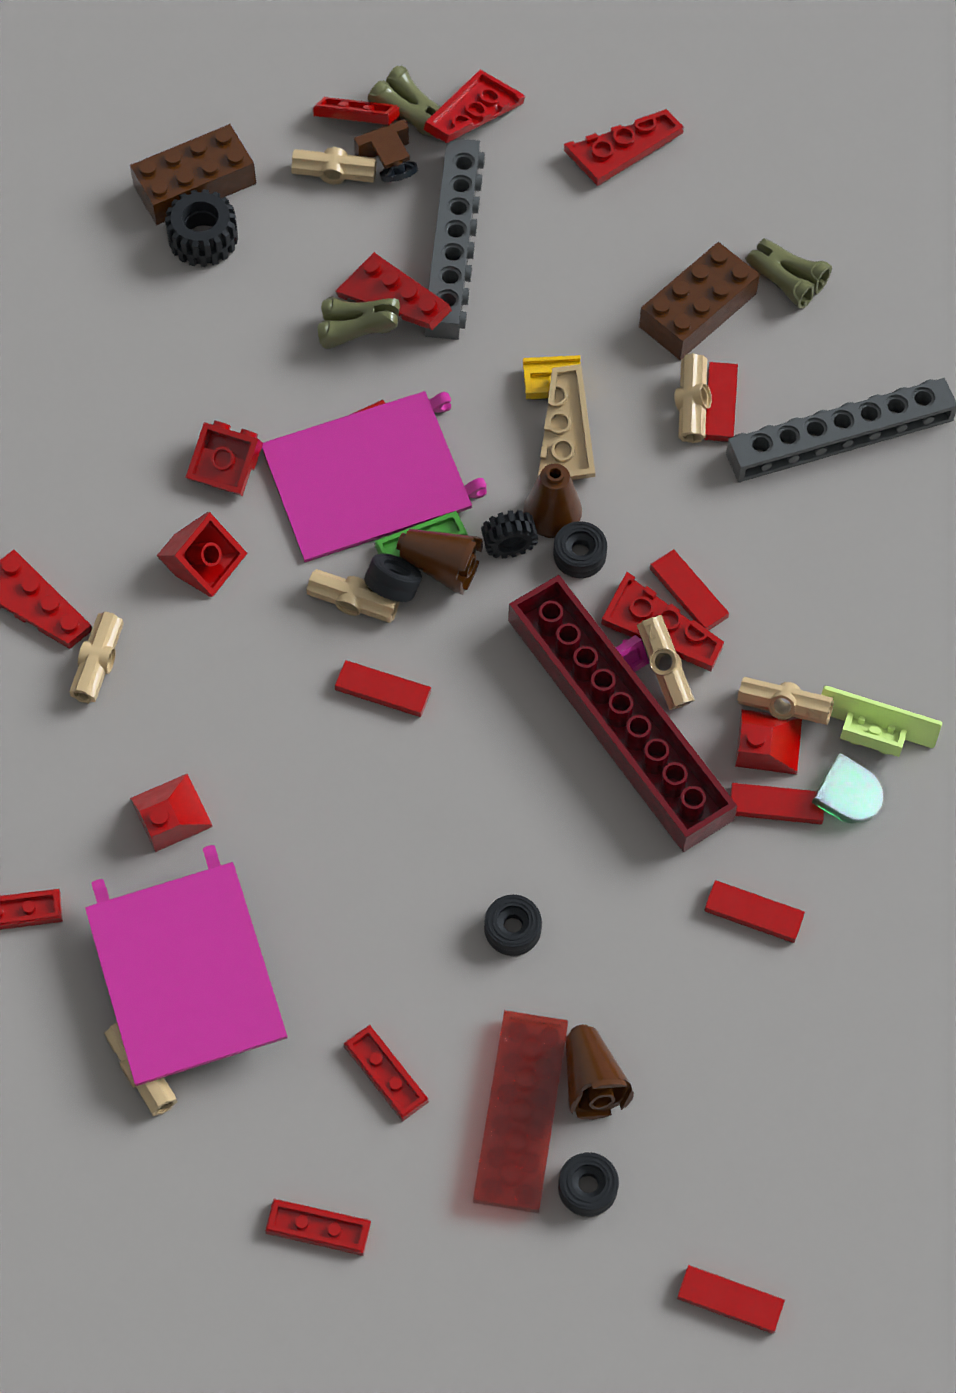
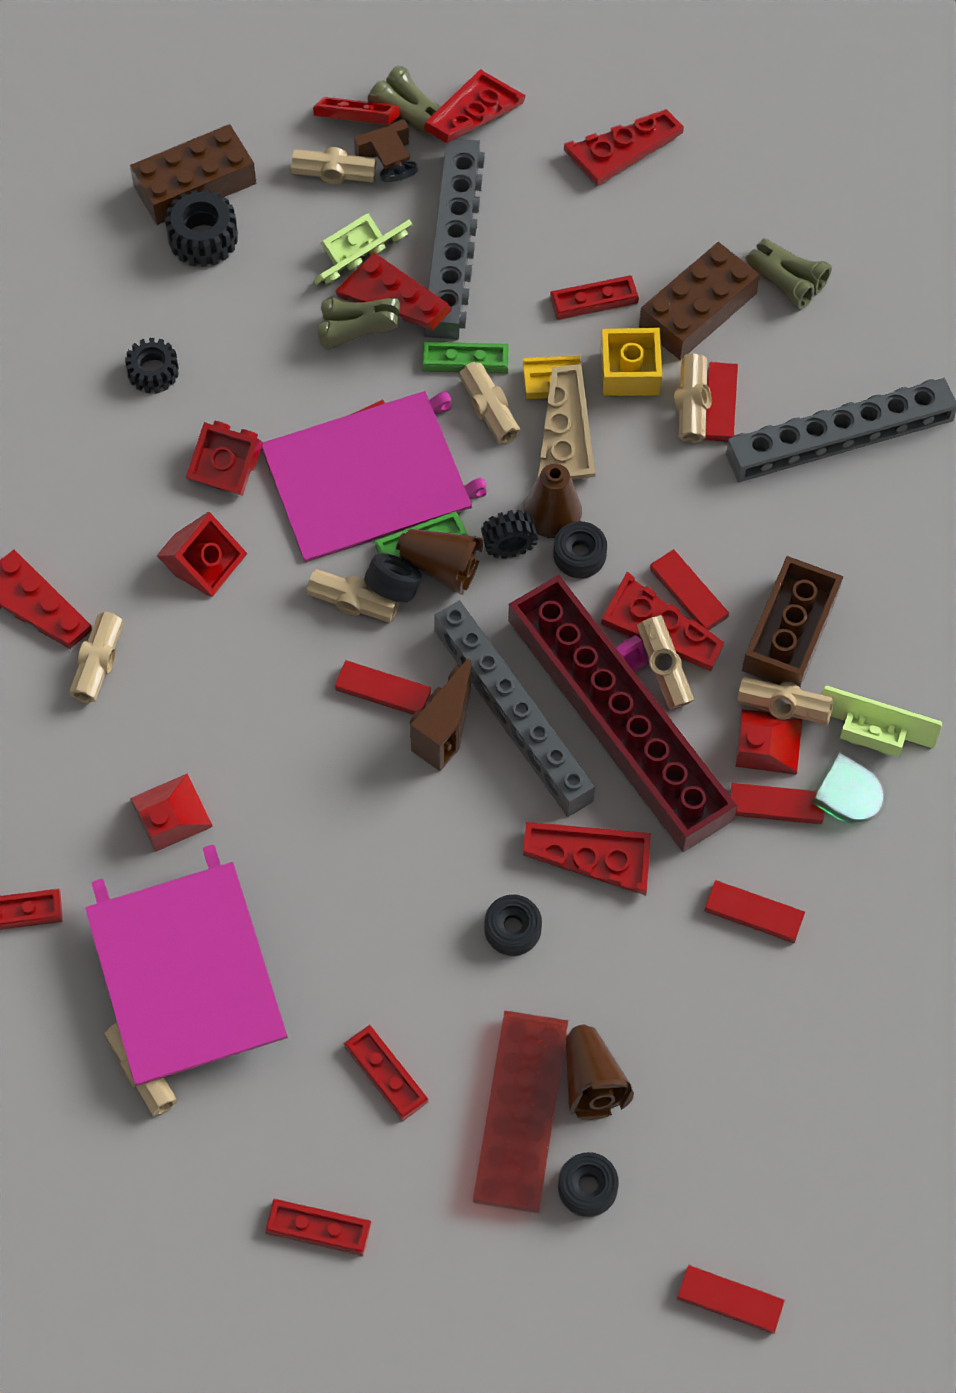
(148, 352): none -> black tyre
(355, 242): none -> yellowish green bracket
(439, 726): none -> reddish brown slope
(455, 356): none -> bright green tile
(489, 403): none -> tan piece
(515, 709): none -> dark grey brick
(594, 297): none -> red tile
(598, 853): none -> red wing
(631, 362): none -> yellow brick
(792, 622): none -> reddish brown brick

